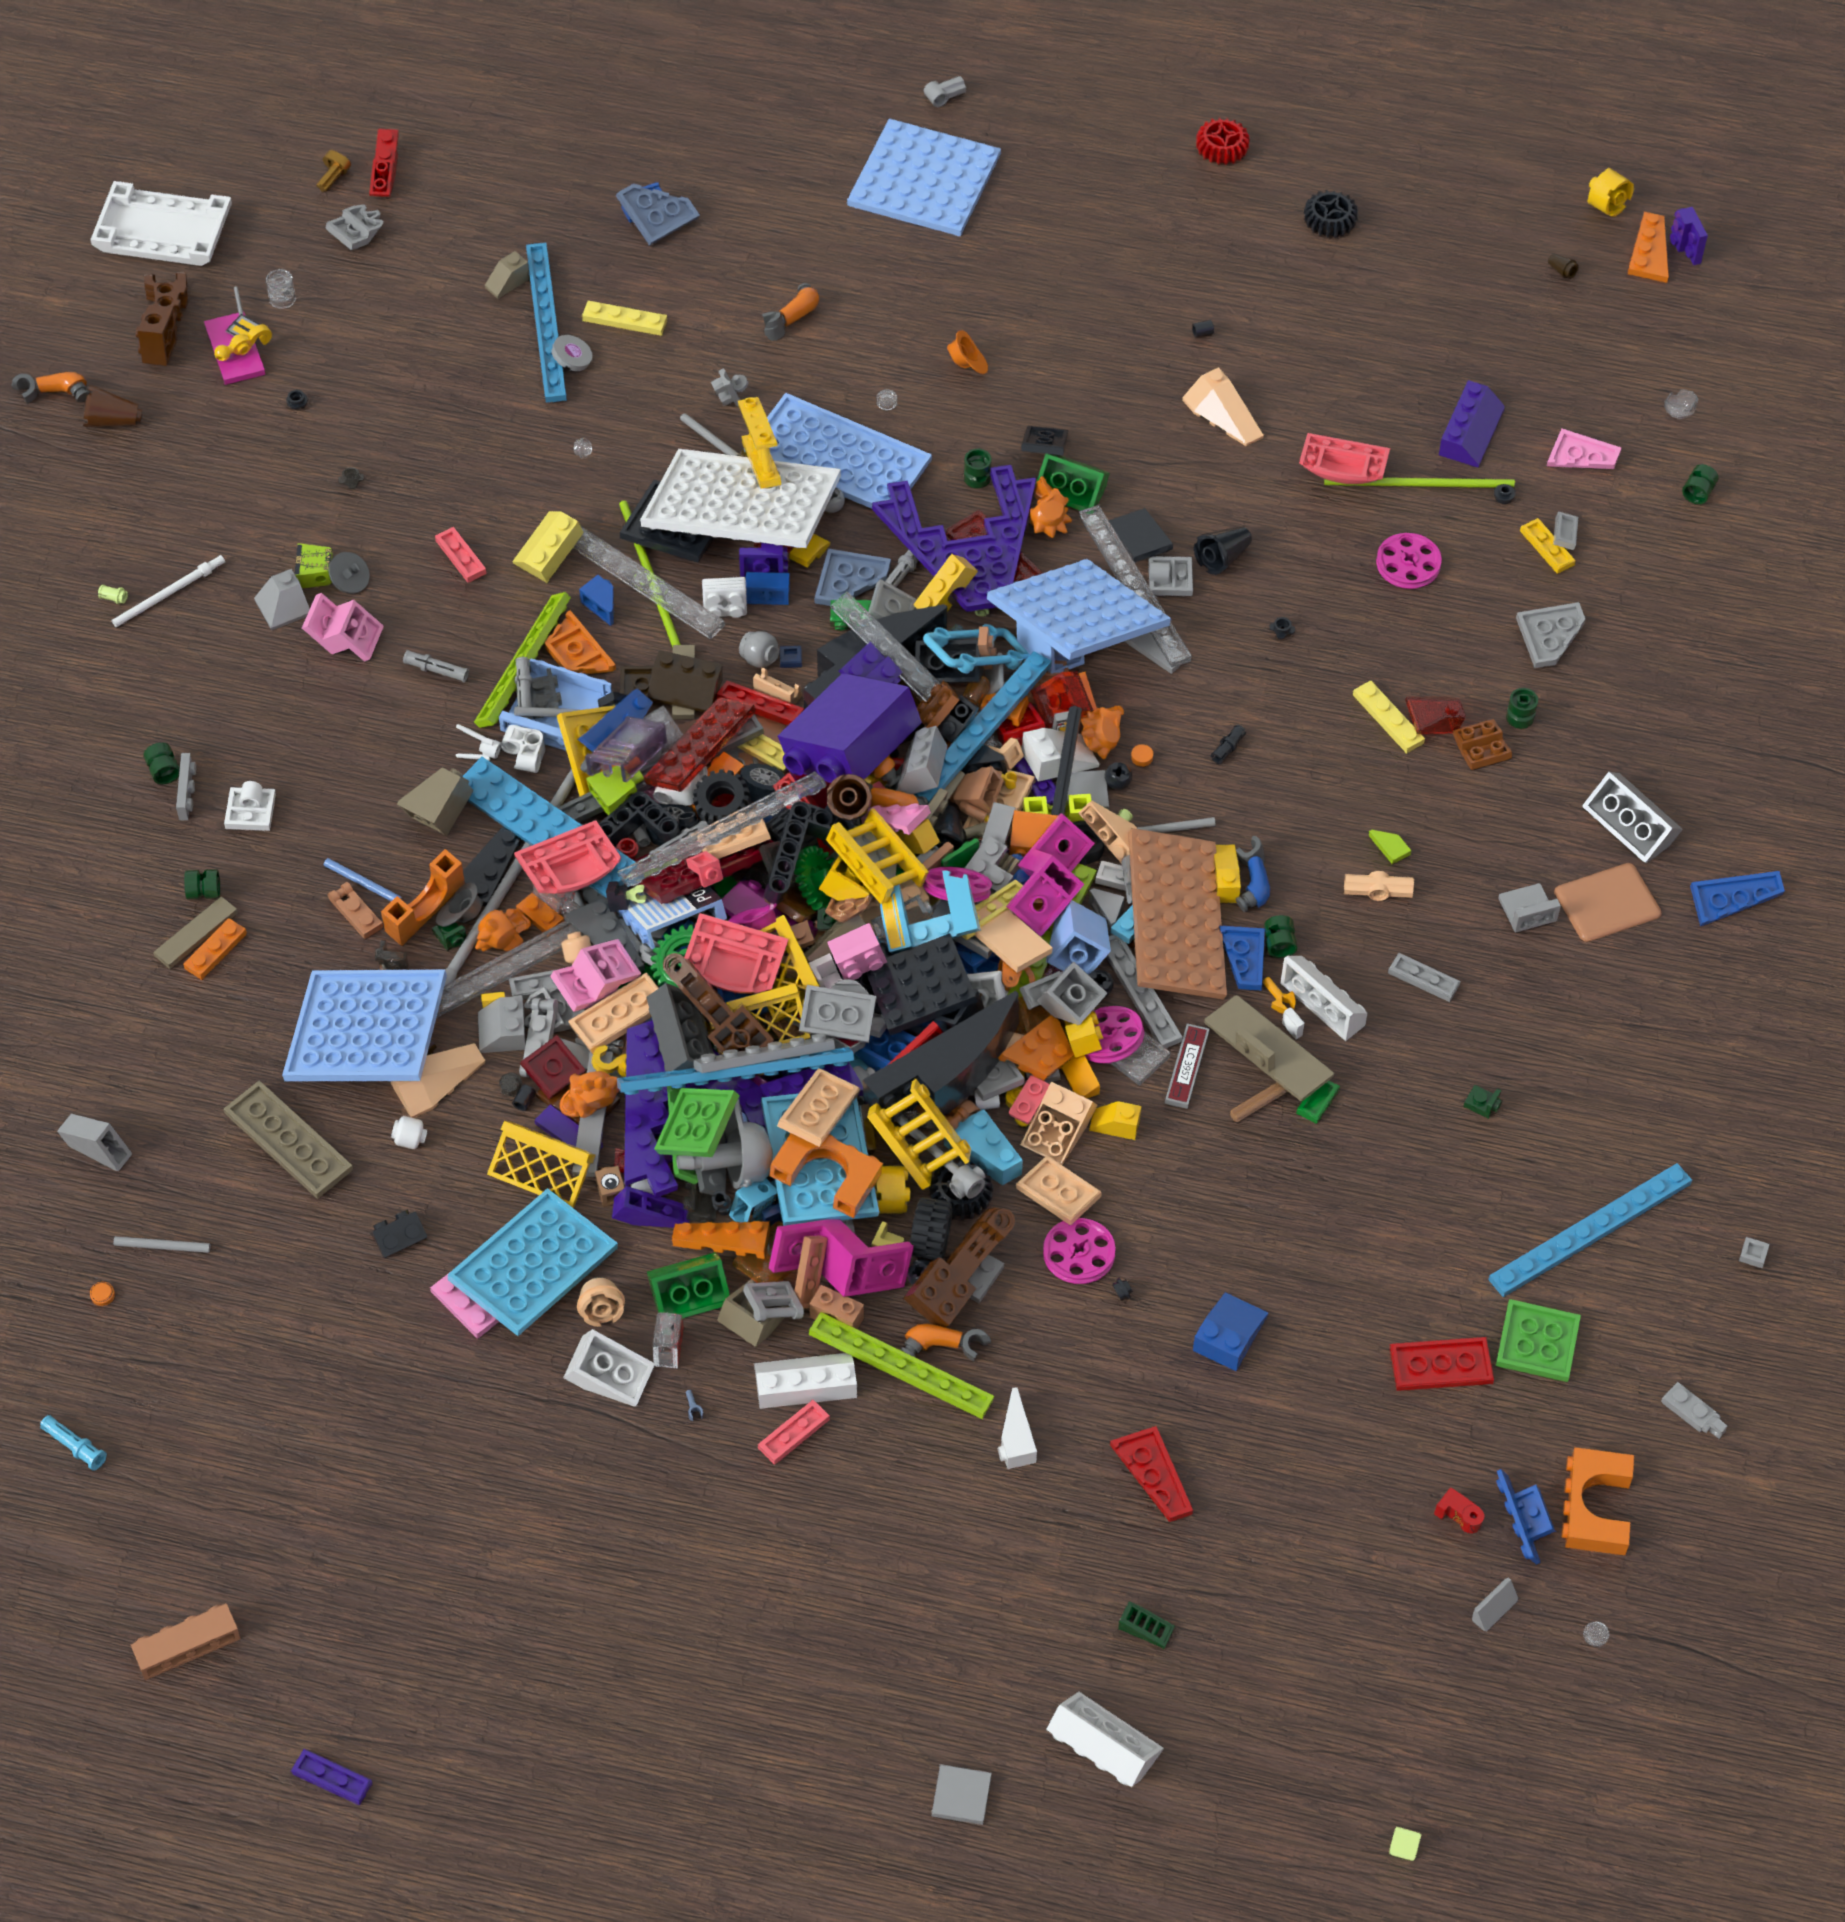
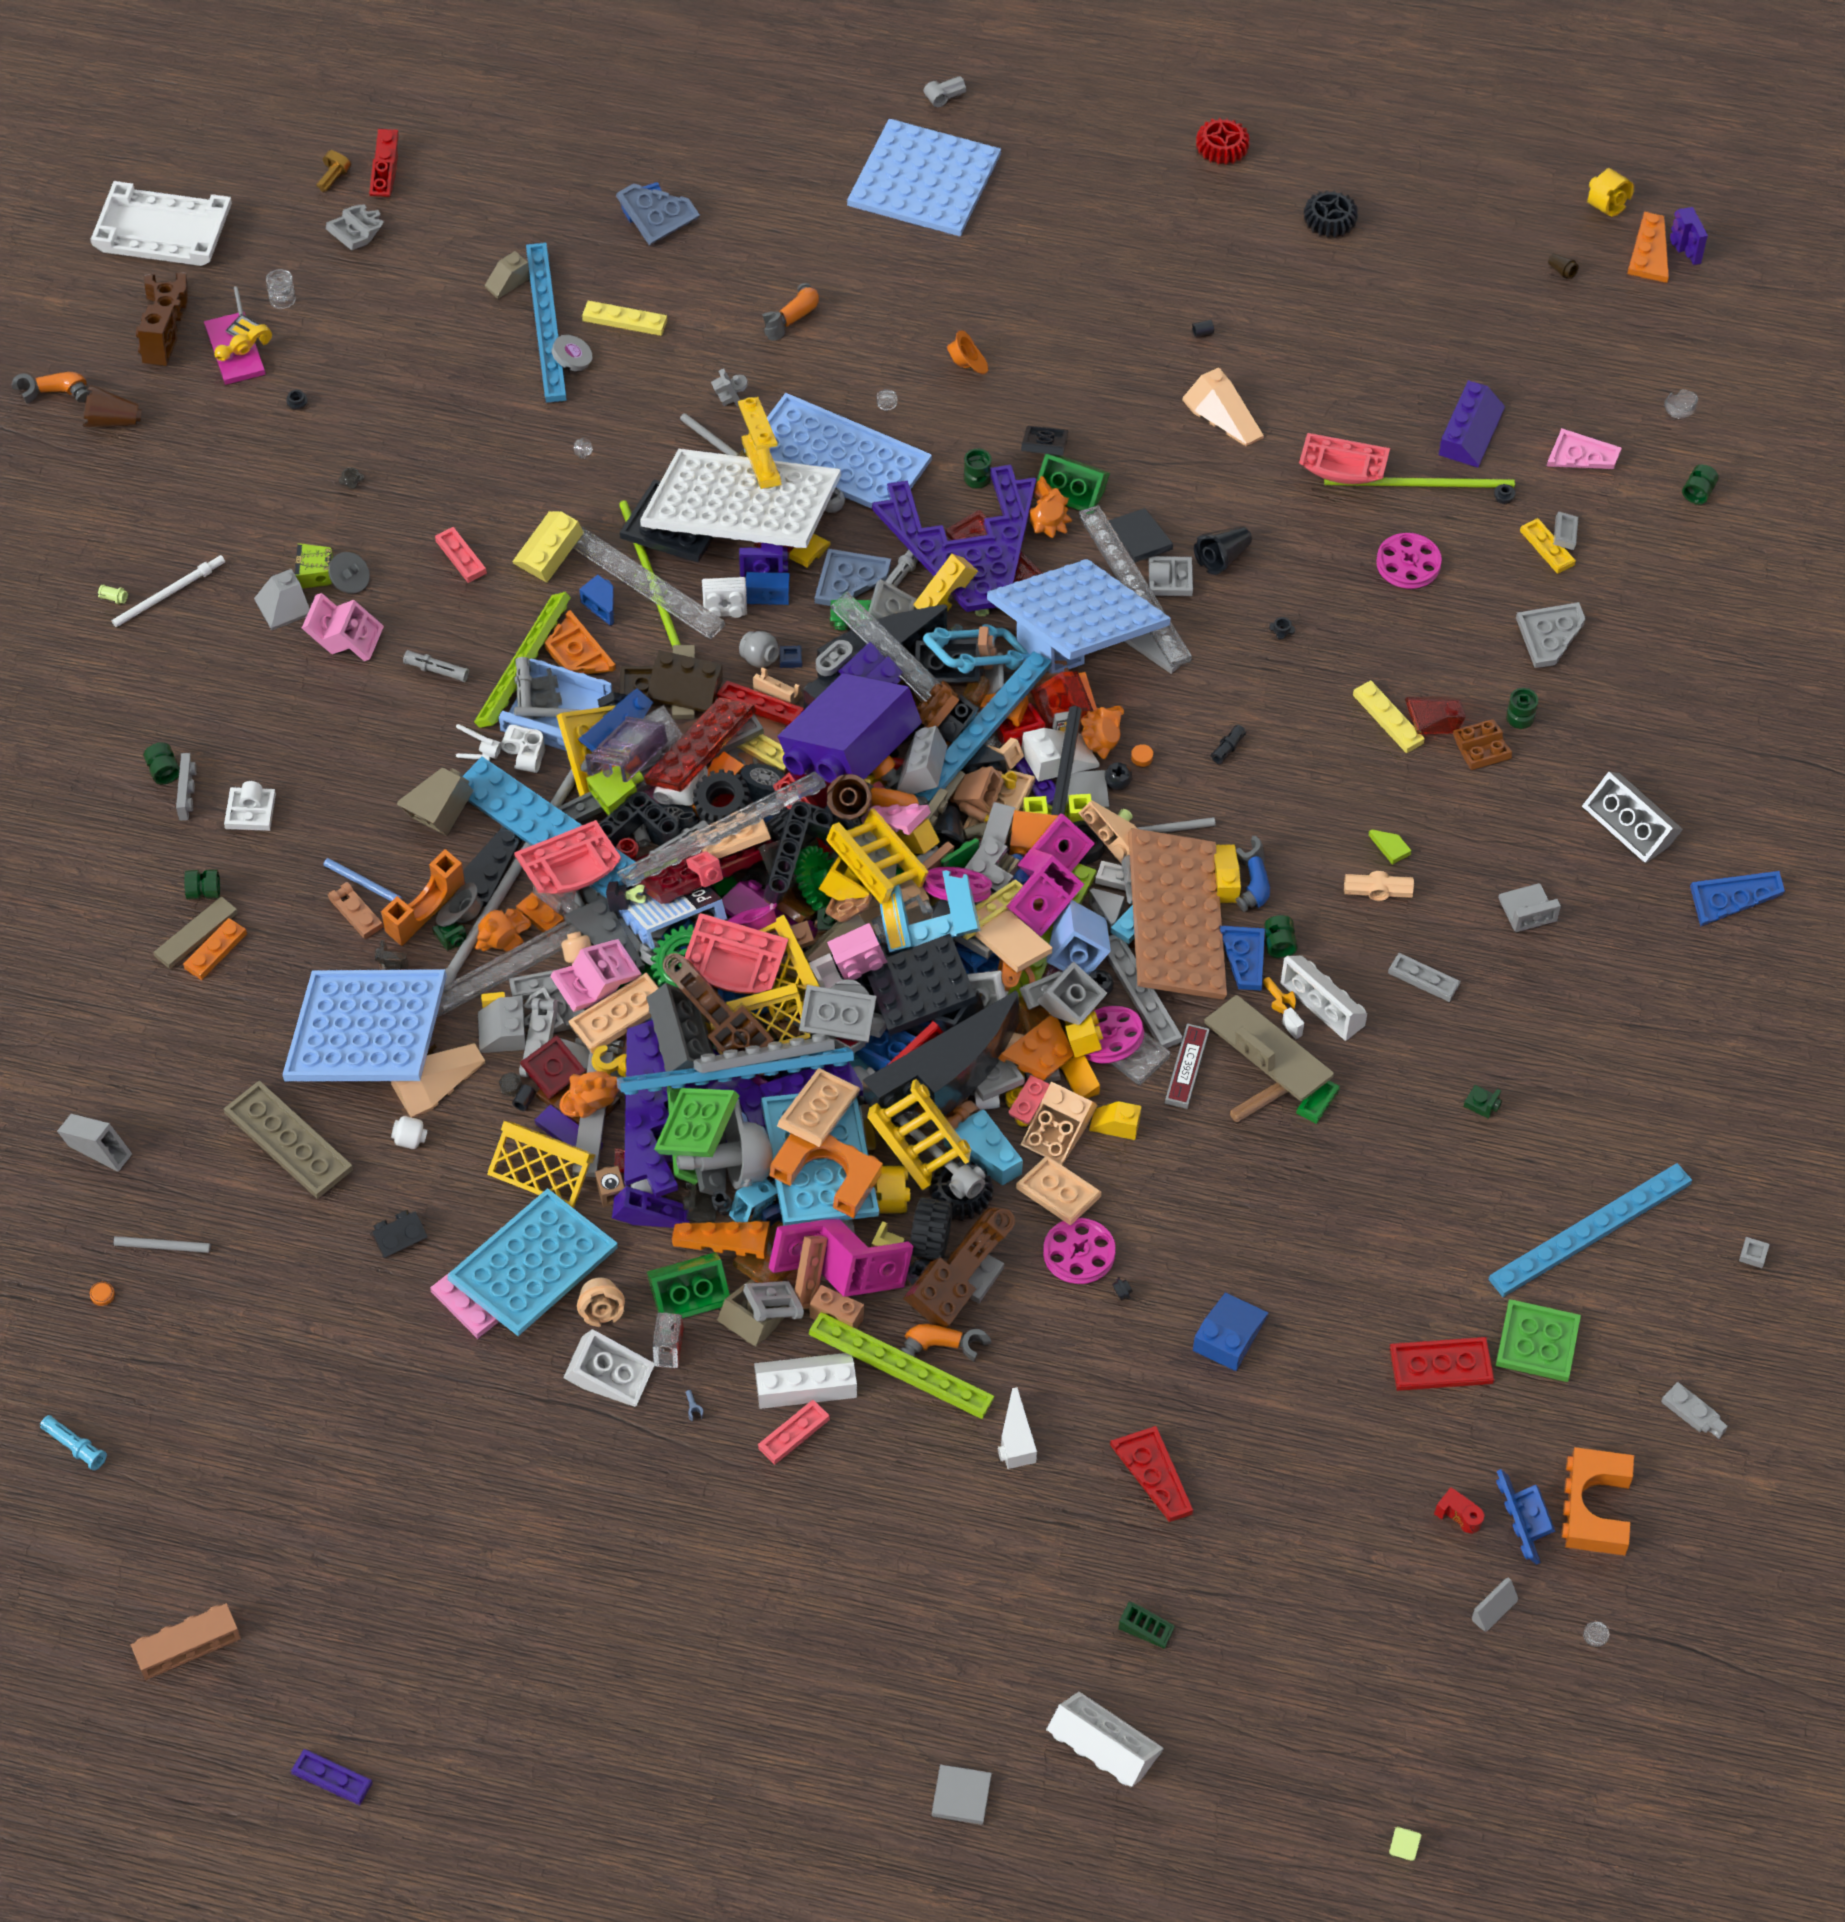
(830, 661): none -> light grey plate
(1607, 902): nougat piece -> none

